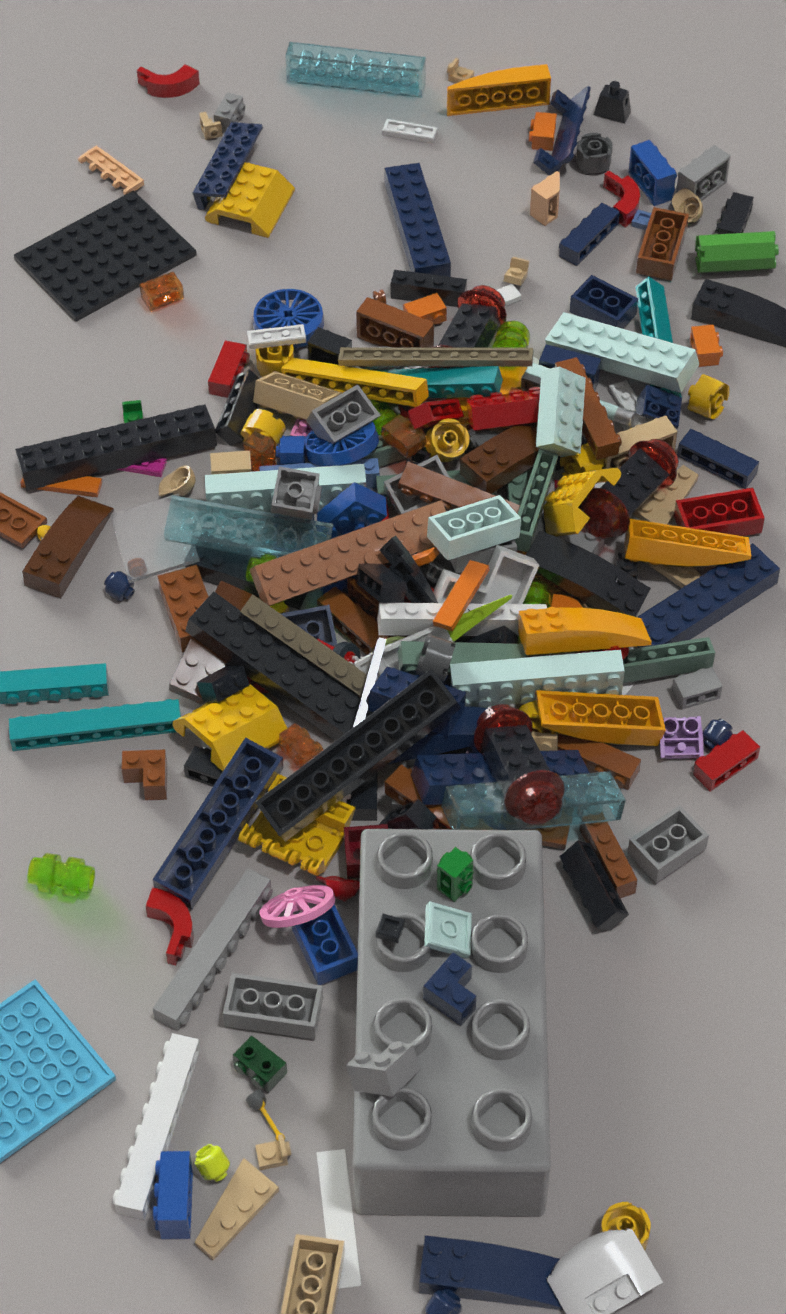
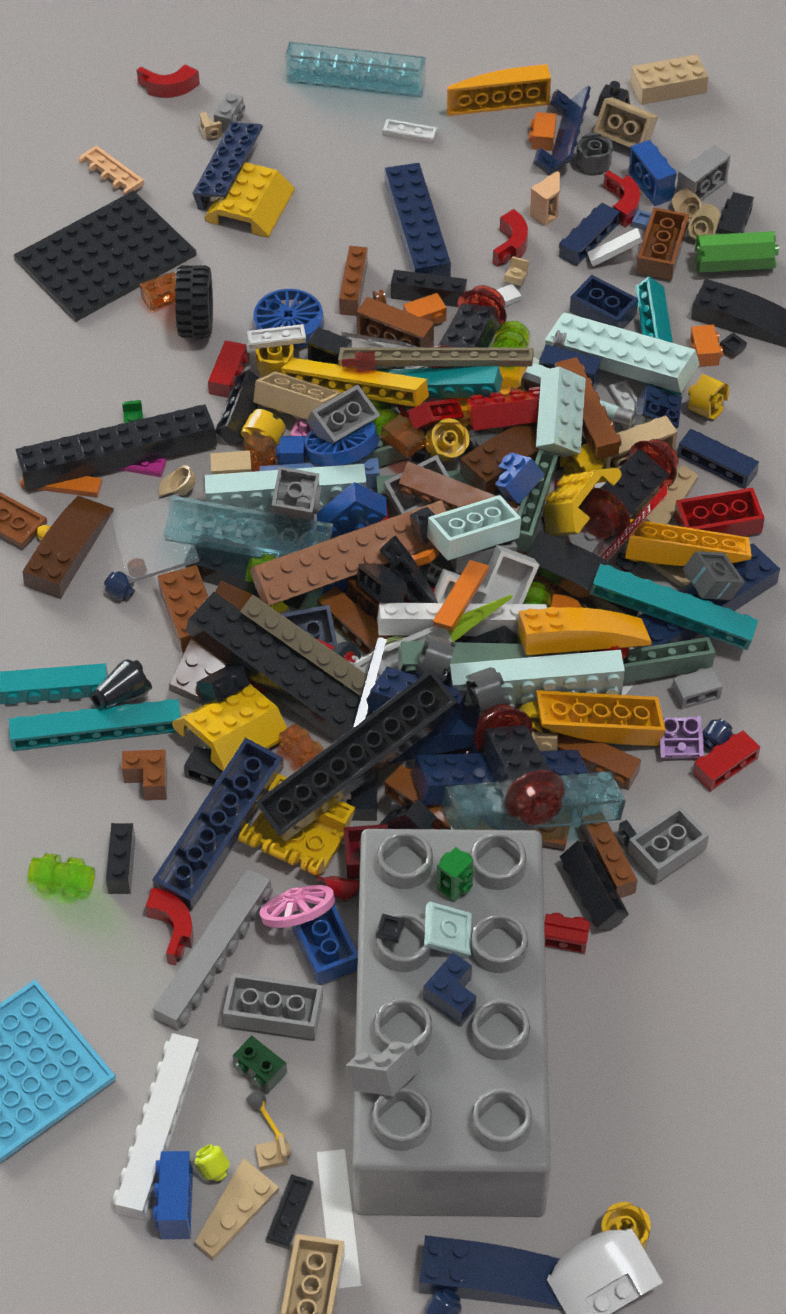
(120, 858): none -> black brick
(122, 685): none -> black cone
(194, 301): none -> black tyre
(289, 1211): none -> black tile
(353, 280): none -> dark orange brick
(363, 362): none -> clear red plate
(378, 341): none -> clear piece
(419, 524): none -> black brick
(457, 73): tan bracket -> none
(486, 689): none -> dark grey brick
(516, 229): none -> red arch
(518, 476): none -> blue brick
(559, 339): none -> light grey bush
(566, 932): none -> red brick
(615, 247): none -> white tile
(625, 122): none -> tan brick
(625, 832): none -> black plate
(635, 523): none -> red sticker
(669, 79): none -> tan brick
(674, 606): none -> teal brick
(704, 221): none -> tan piece
(713, 575): none -> dark grey container
(733, 344): none -> black plate

